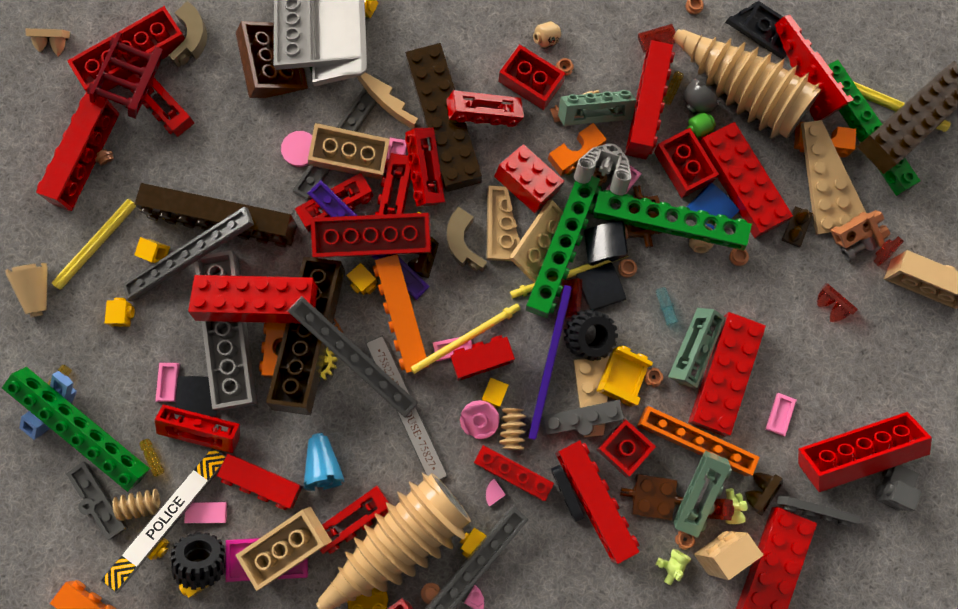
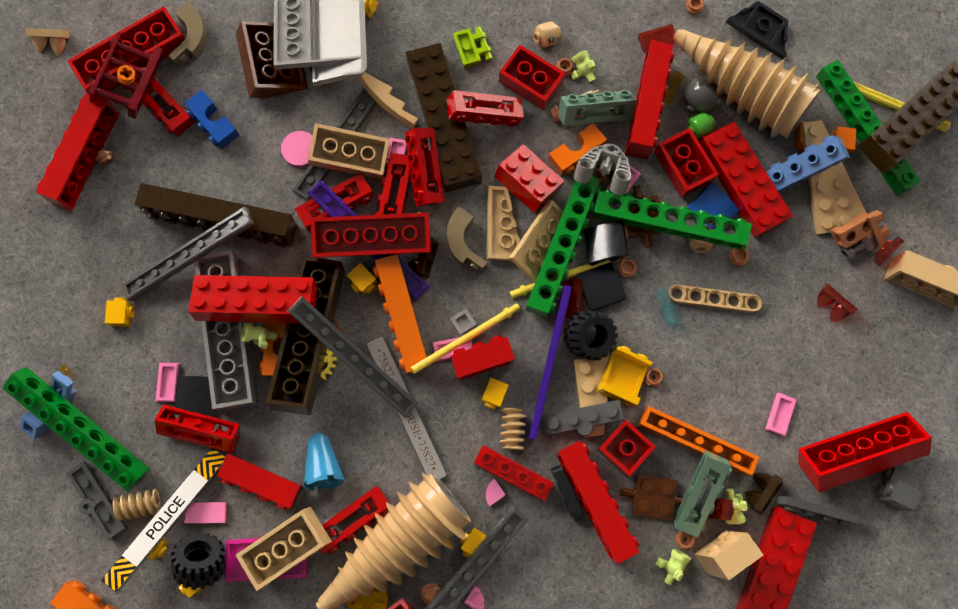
(30, 287): tan cone -> none
(94, 243): light yellow axle -> none
(126, 69): none -> orange bush
(151, 250): yellow brick -> none
(151, 457): clear yellow axle -> none
(220, 131): none -> blue arch
(257, 334): none -> yellowish green piece
(463, 322): none -> light grey tile
(467, 48): none -> lime plate
(479, 419): bright pink tile -> none
(585, 66): none -> yellowish green piece
(697, 347): sand green brick -> none
(723, 298): none -> tan beam
(727, 375): red brick -> none
(797, 226): dark brown tile -> none
(807, 61): red wing -> none
(810, 163): none -> medium blue brick

